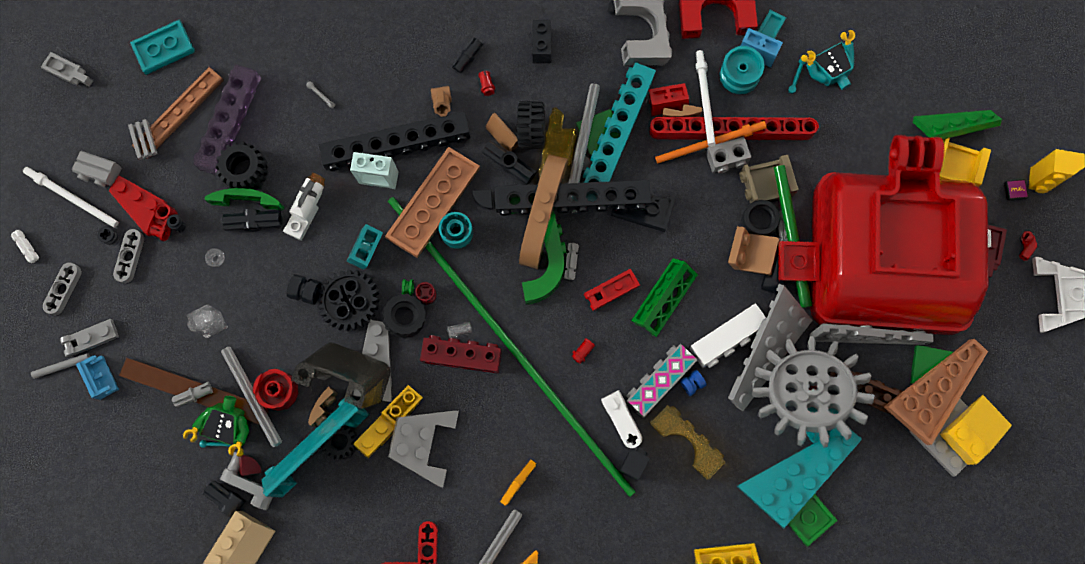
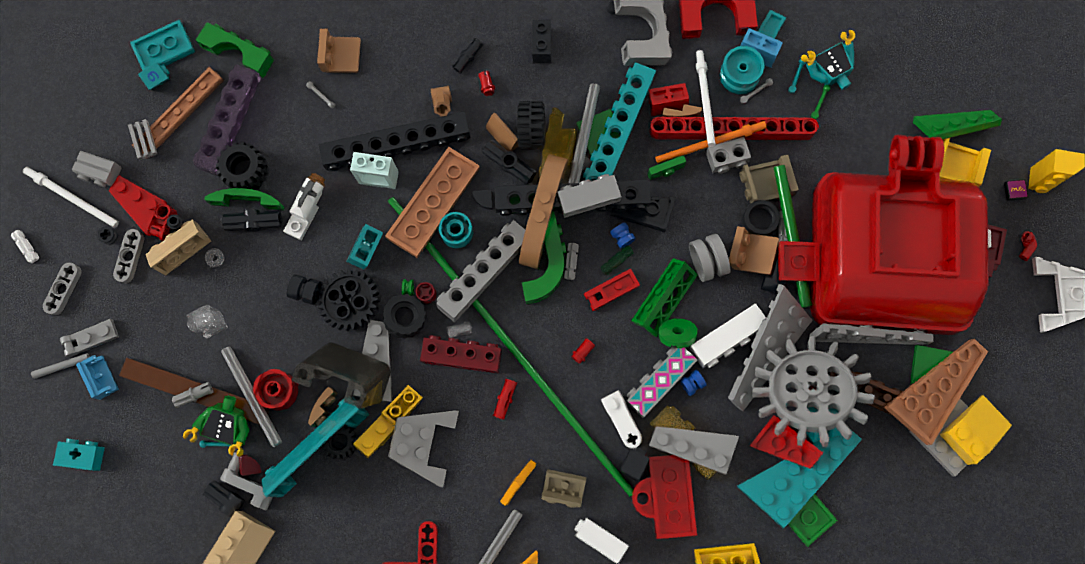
(65, 70): light grey hinge -> none
(67, 455): none -> teal brick
(154, 75): none -> teal brick
(177, 247): none -> tan slope
(216, 40): none -> green arch
(338, 53): none -> medium nougat bracket
(455, 309): none -> light grey brick
(504, 399): none -> red pin
(563, 488): none -> dark tan bracket
(589, 195): none -> light grey brick
(600, 540): none -> white brick
(617, 259): none -> clear green axle
(623, 235): none -> blue wheel
(666, 168): none -> green plate
(668, 497): none -> red plate
(685, 327): none -> green tile
(702, 448): none -> light grey wing
(709, 257): none -> light grey wheel
(744, 99): none -> light grey hinge
(786, 445): none -> red wing
(815, 115): none -> green hinge

